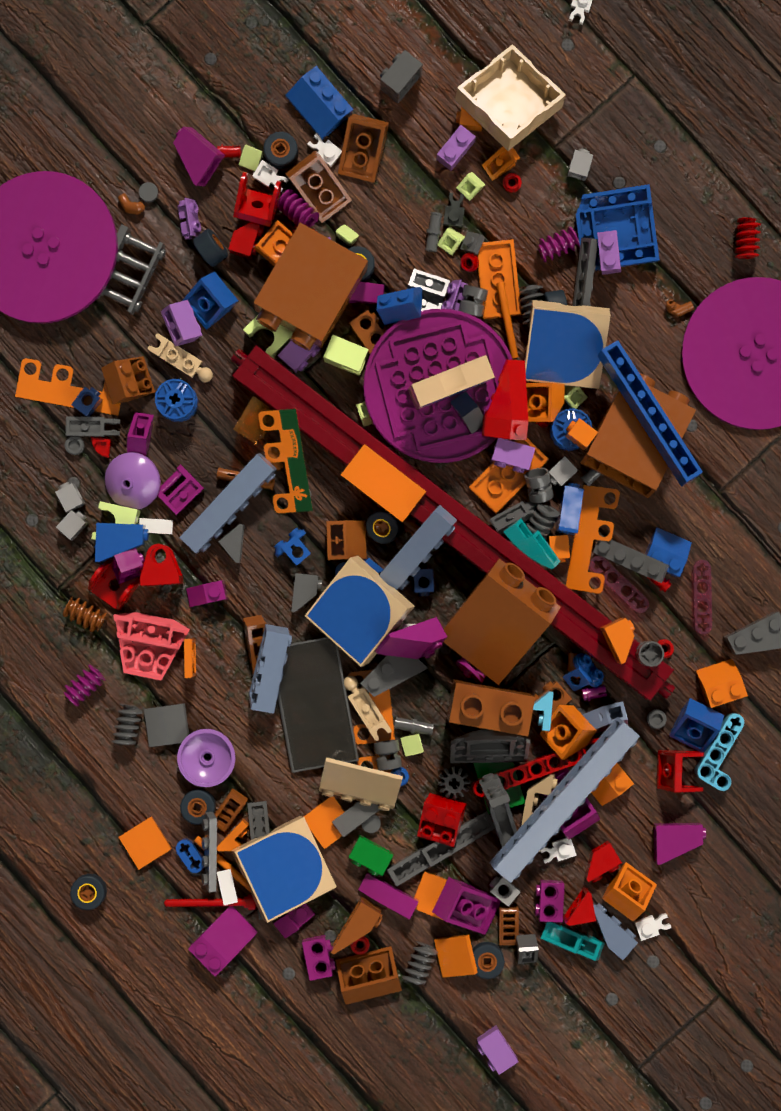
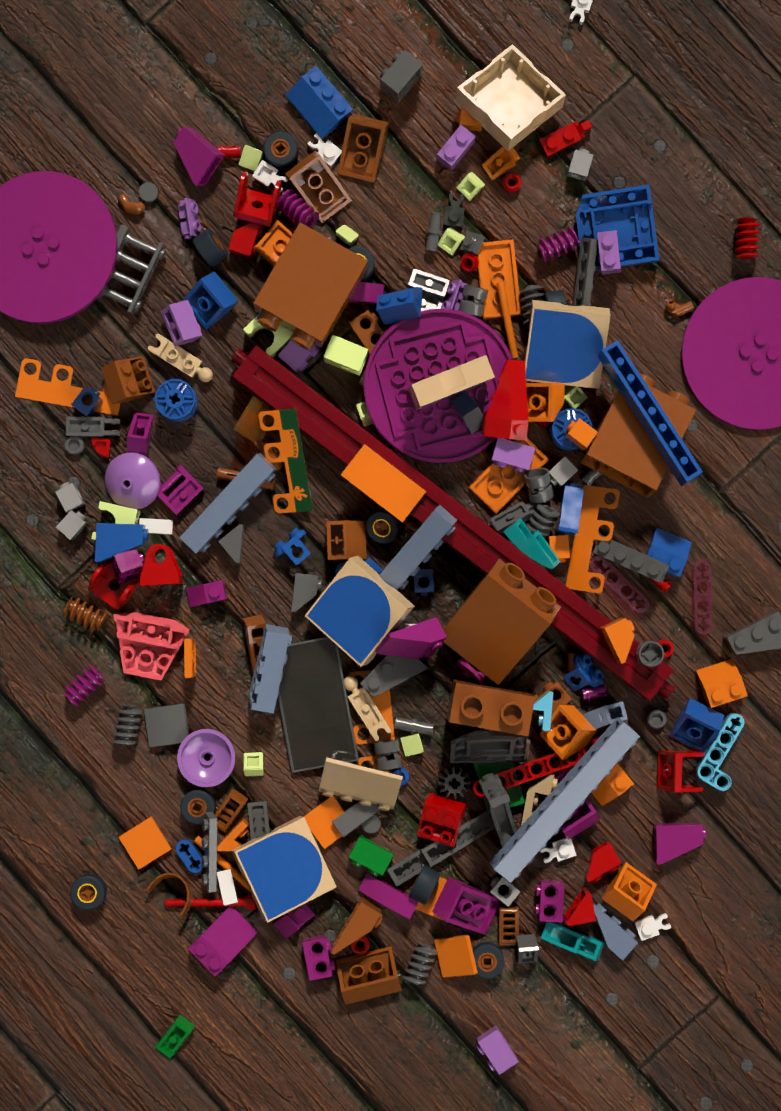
(175, 1036): none -> green slope
(189, 891): none -> dark orange piece
(253, 764): none -> yellowish green slope
(424, 885): none -> black wheel
(564, 137): none -> red hinge

